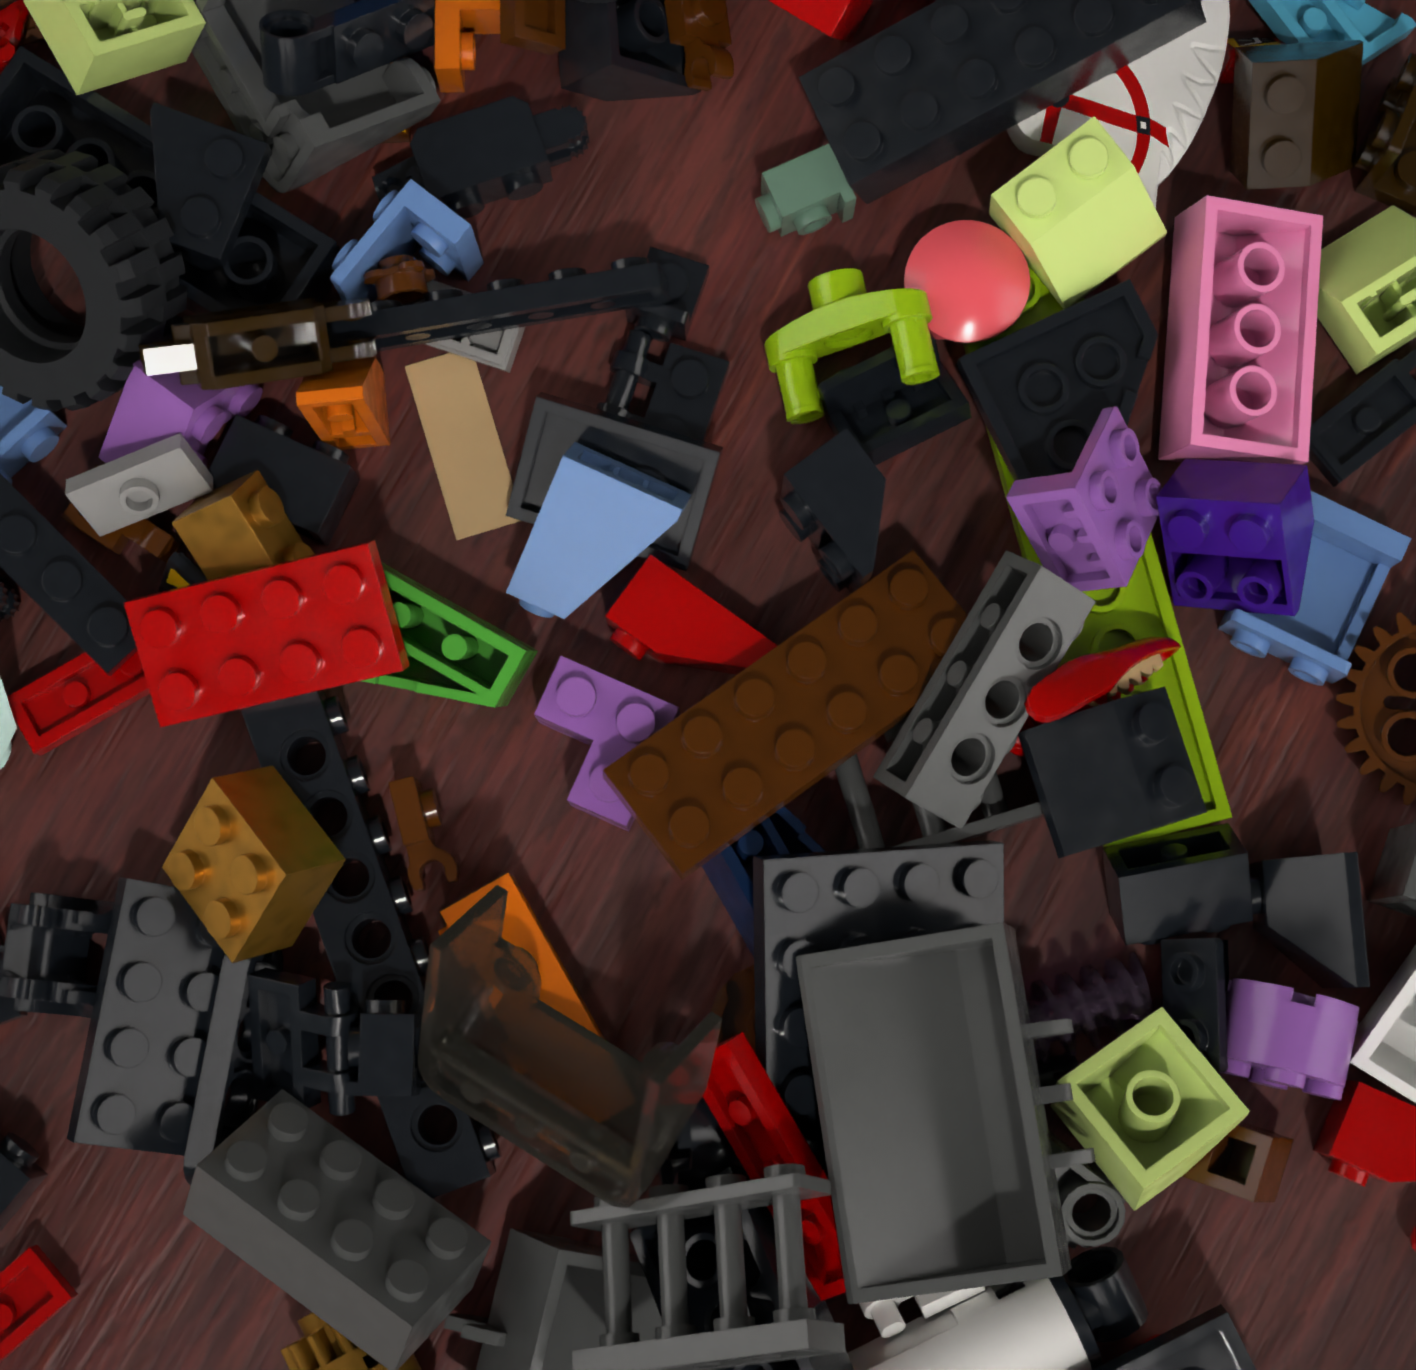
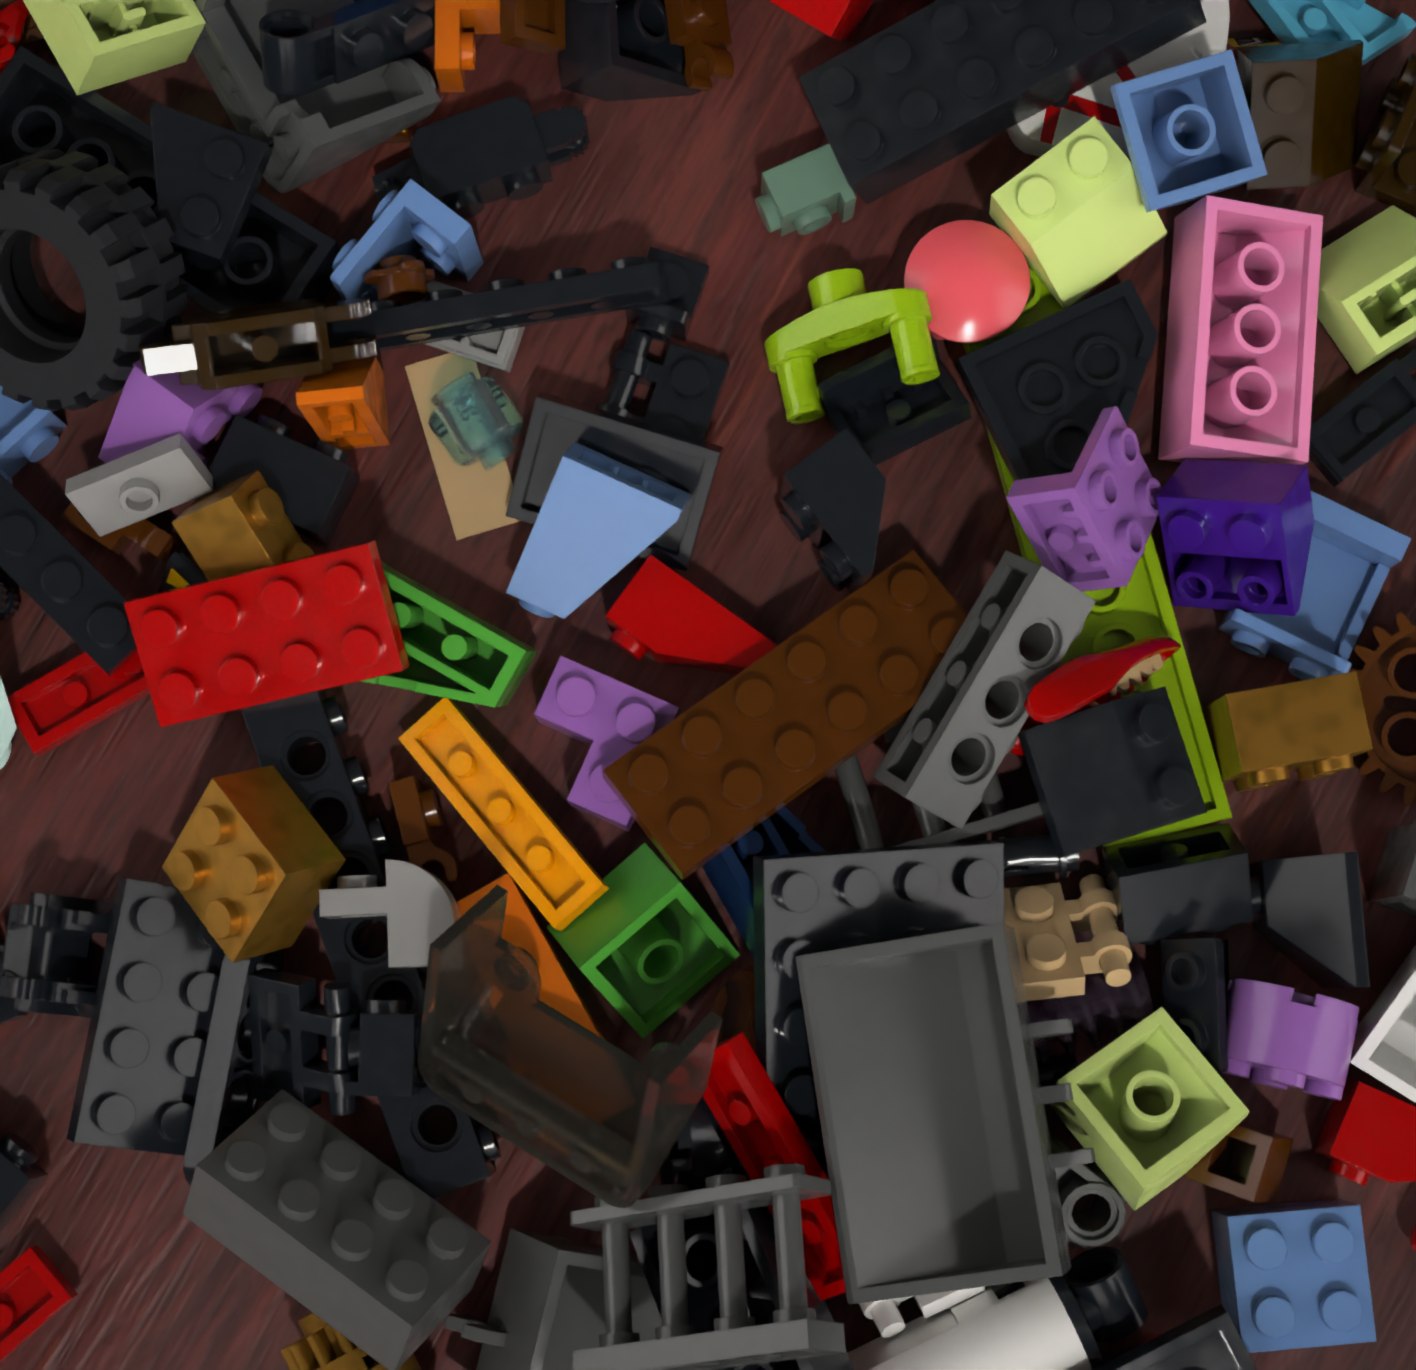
(413, 900): none -> light grey brick
(475, 421): none -> clear light blue head
(503, 814): none -> light orange plate
(646, 942): none -> bright green slope
(1035, 856): none -> black pin
(1046, 943): none -> tan plate
(1189, 131): none -> medium blue slope
(1287, 728): none -> pearl gold brick
(1294, 1274): none -> medium blue brick

